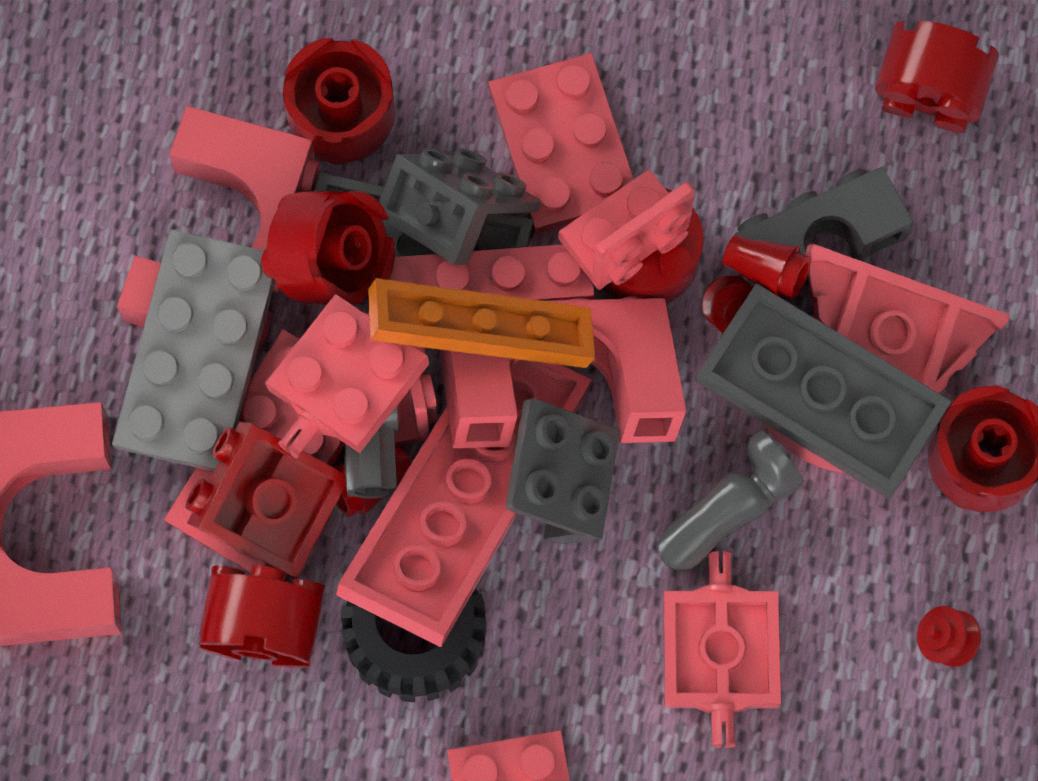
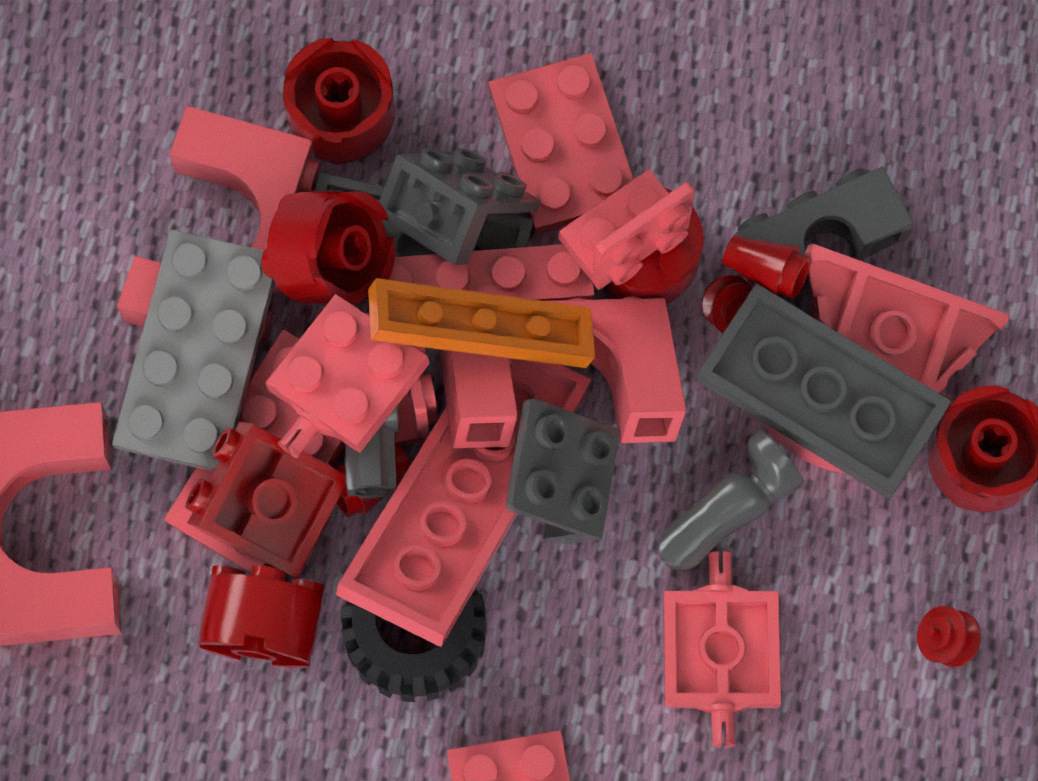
(936, 74): red brick -> none

